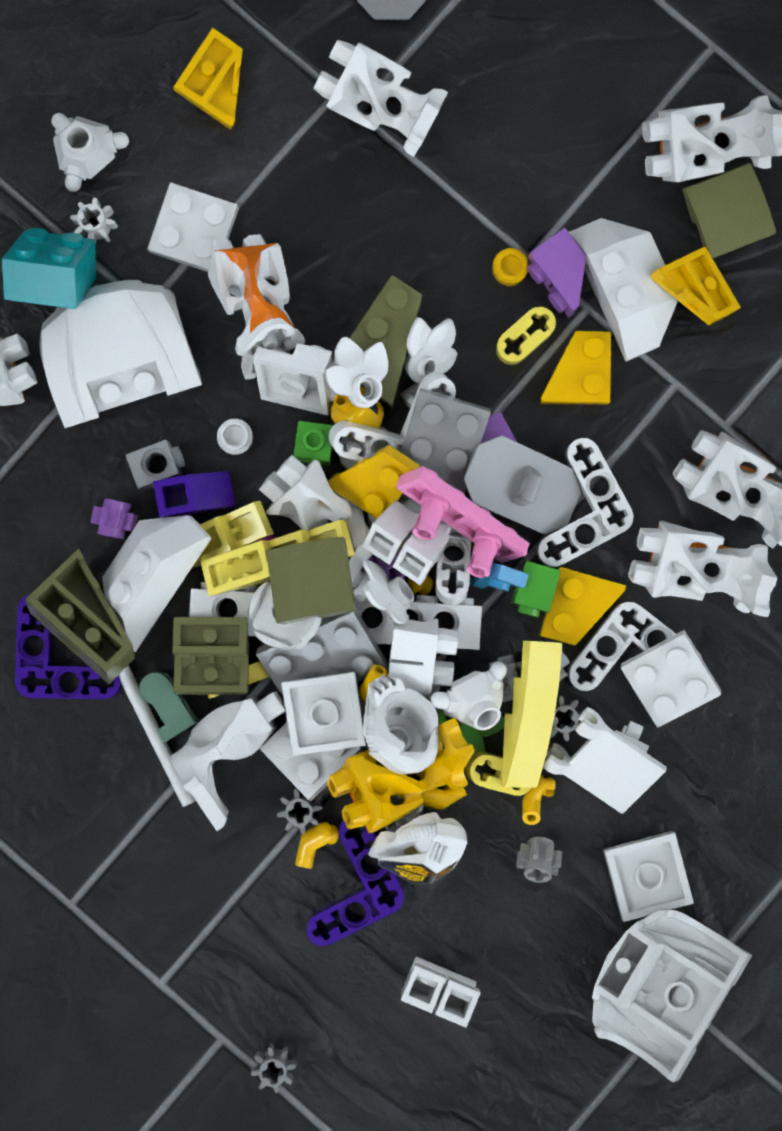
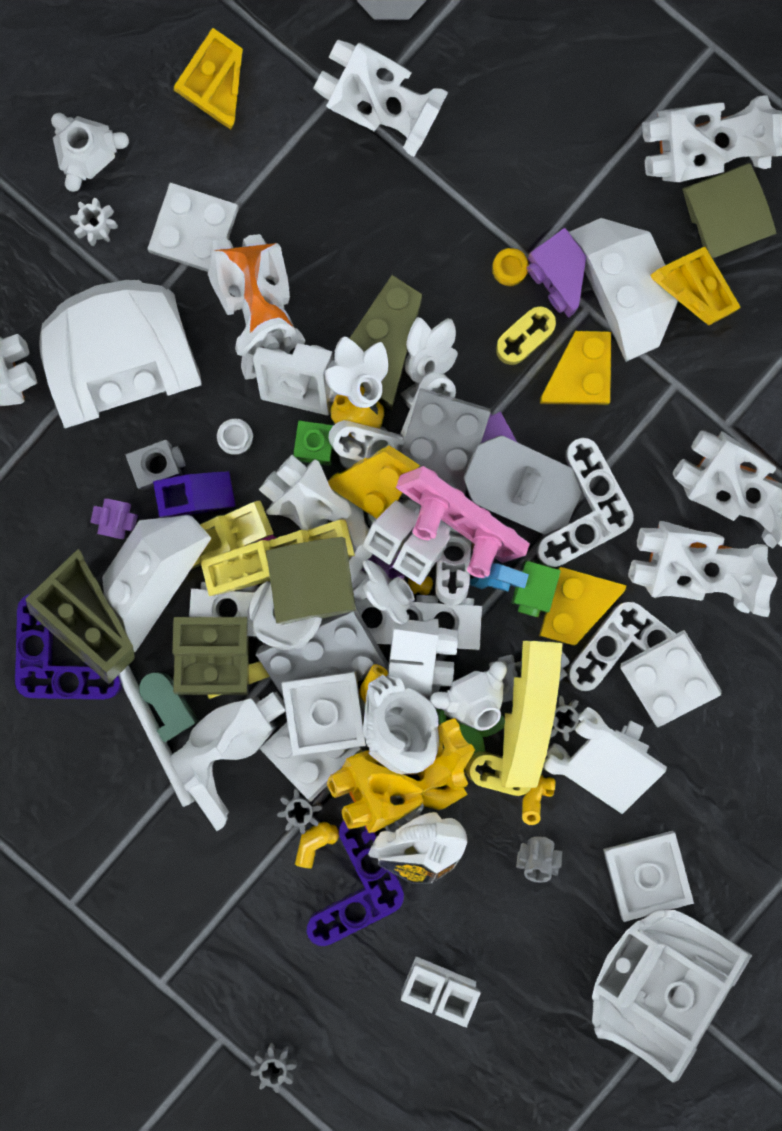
(49, 268): teal brick -> none

